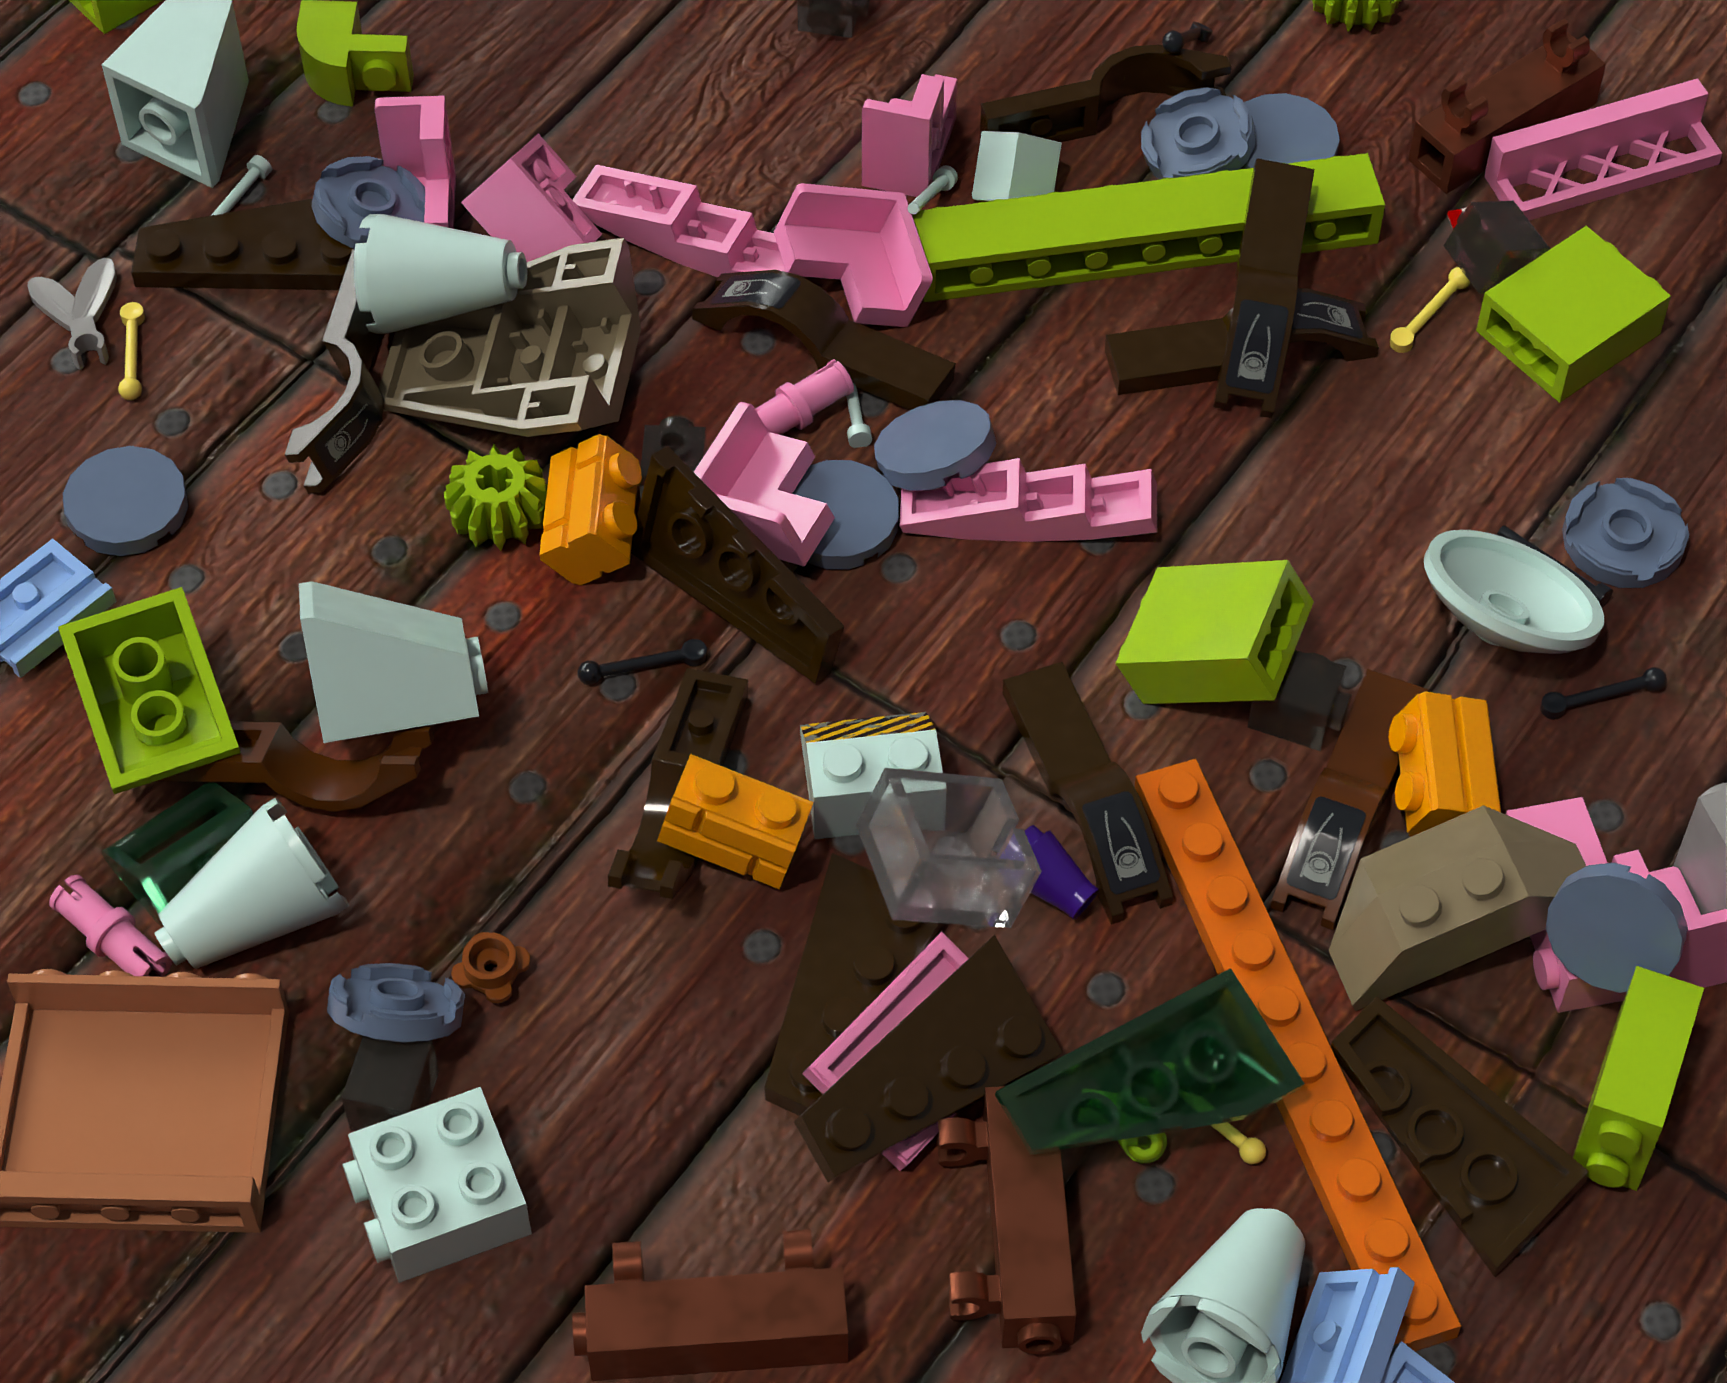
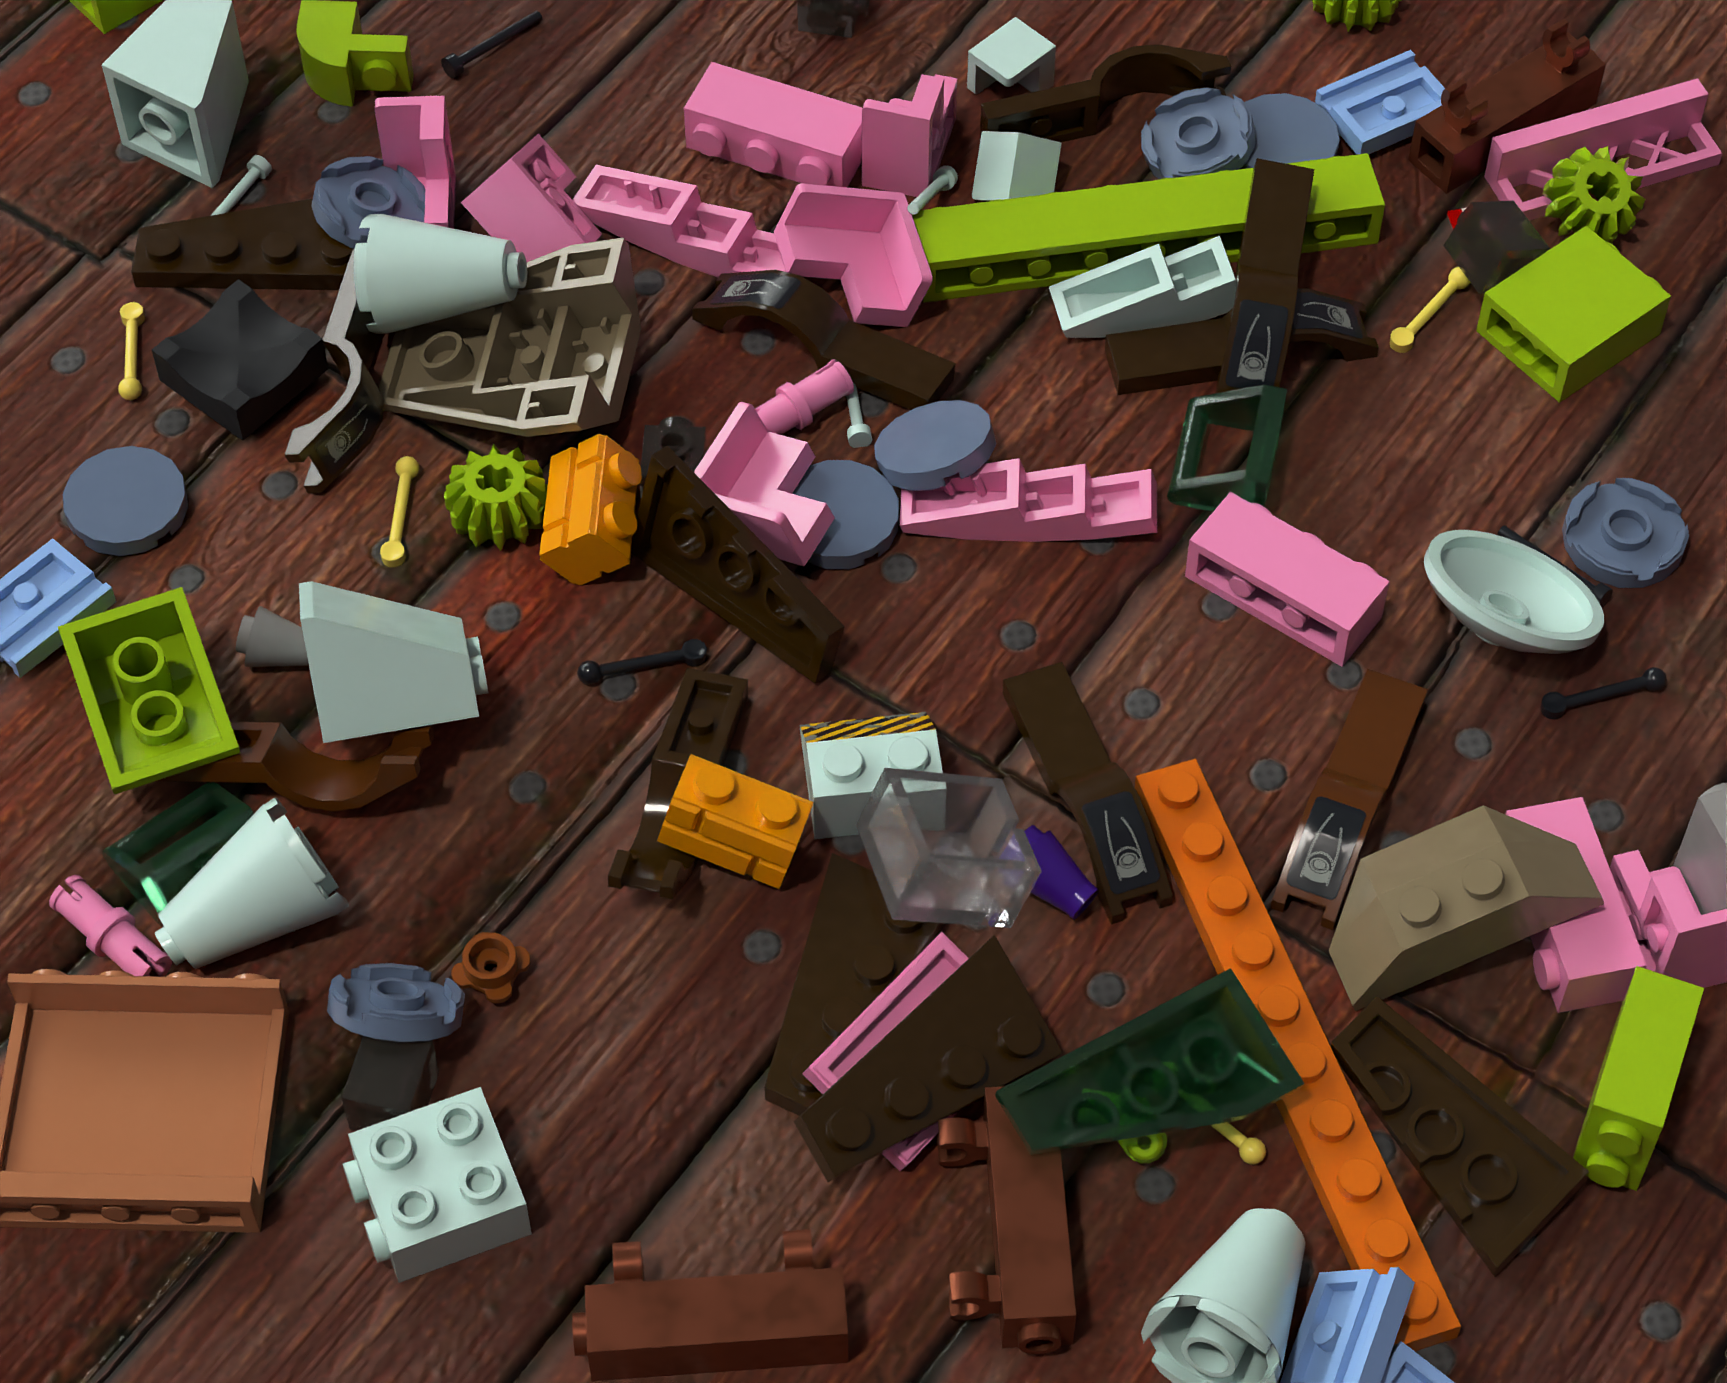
(78, 312): light grey piece -> none
(240, 361): none -> black brick
(271, 641): none -> light grey cone
(393, 551): none -> light yellow hinge
(454, 64): none -> black piece
(774, 127): none -> bright pink brick
(1012, 56): none -> light aqua panel
(1147, 291): none -> light aqua slope
(1174, 41): black hinge -> none
(1215, 632): lime brick -> none
(1248, 409): none -> clear green tile
(1286, 578): none -> bright pink brick
(1306, 702): clear smoke brick -> none
(1381, 102): none -> light blue plate
(1443, 759): light orange brick -> none
(1605, 179): none -> lime gear
(1612, 922): sand blue tile -> none

